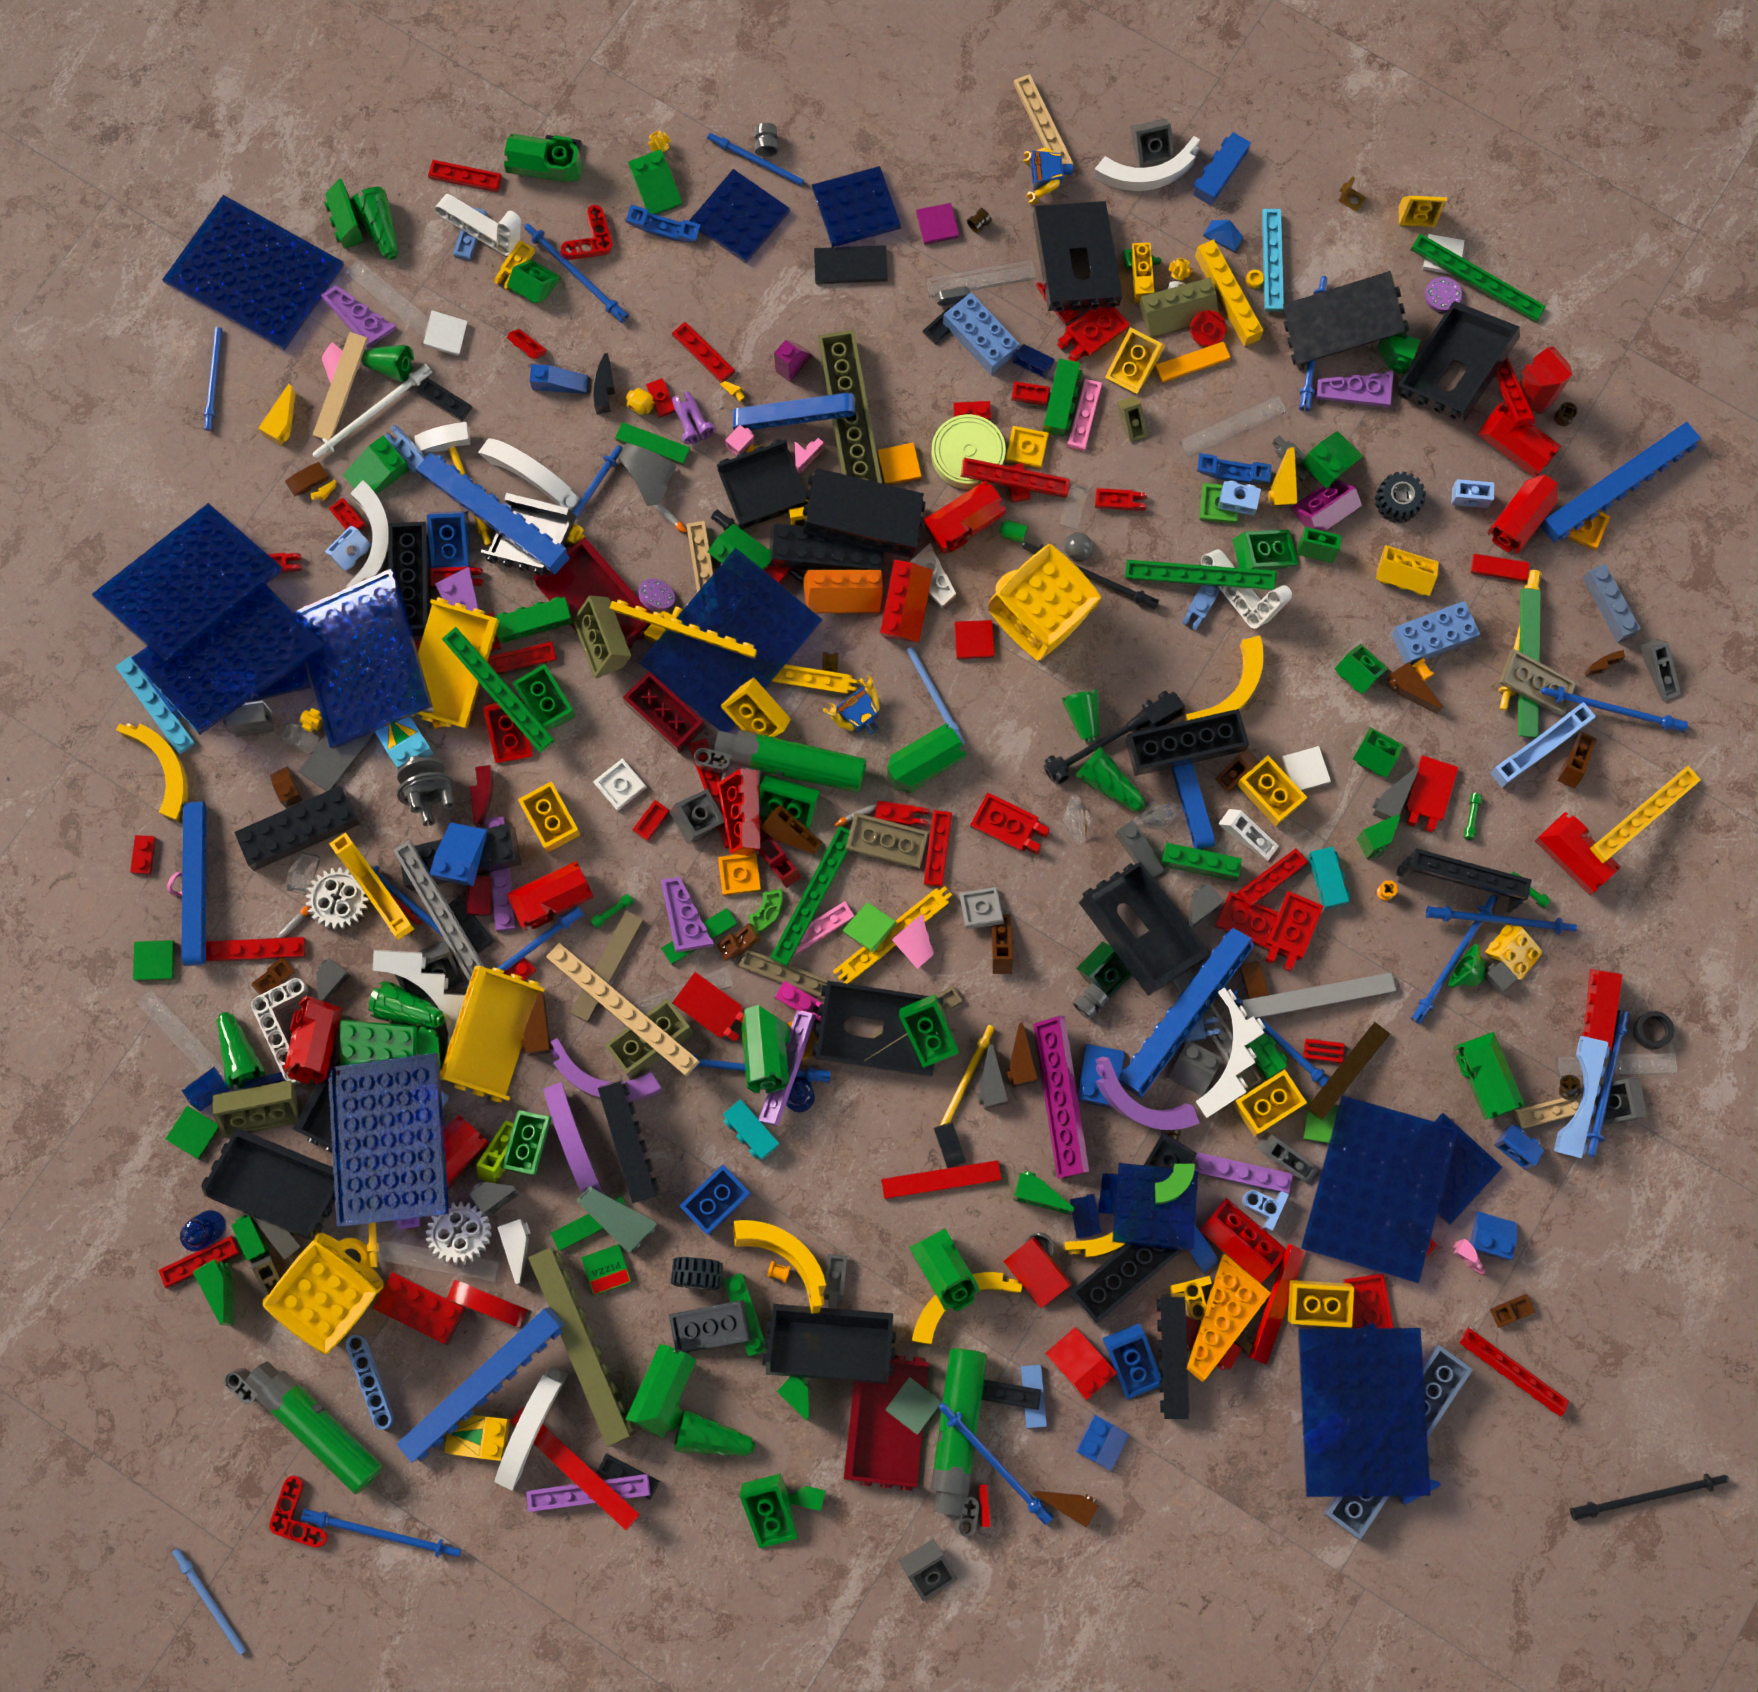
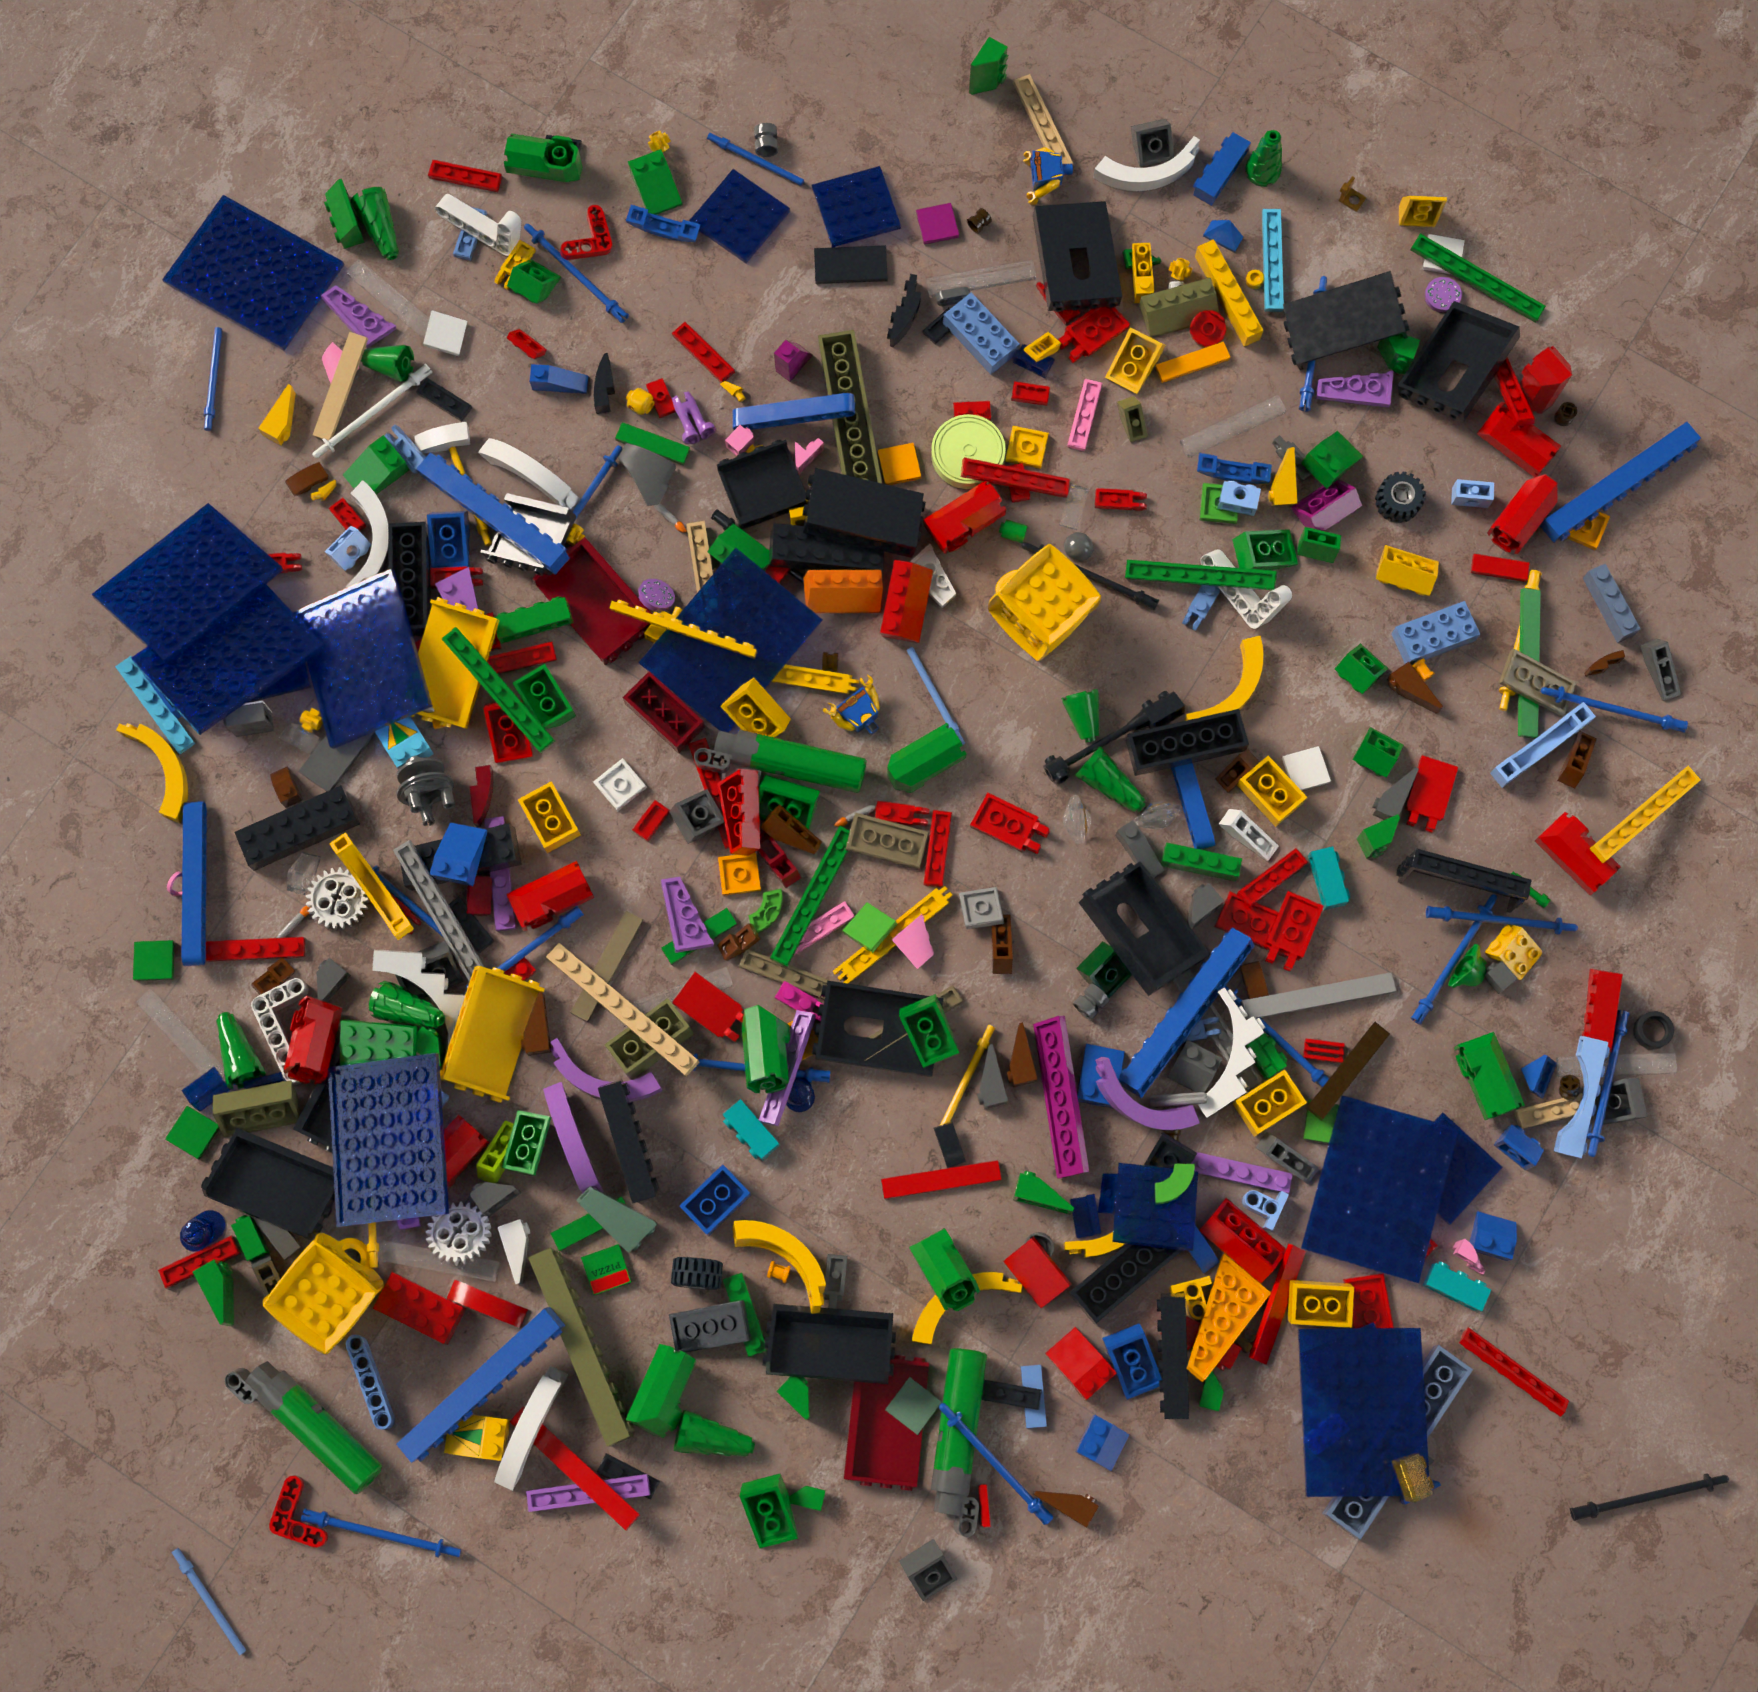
(143, 855): red plate -> none
(598, 920): green bar -> none
(601, 636): olive slope -> none
(906, 313): none -> black slope
(974, 639): red tile -> none
(988, 67): none -> green slope
(1048, 344): none -> yellow slope
(1061, 397): green brick -> none
(1178, 1099): none -> light grey axle
(1211, 1393): none -> green slope
(1266, 161): none -> green cone
(1387, 896): light orange bush -> none
(1412, 1477): none -> clear yellow slope
(1457, 1286): none -> teal brick
(1470, 832): green bar -> none
(1512, 1310): reddish brown slope -> none
(1539, 1074): none -> blue slope

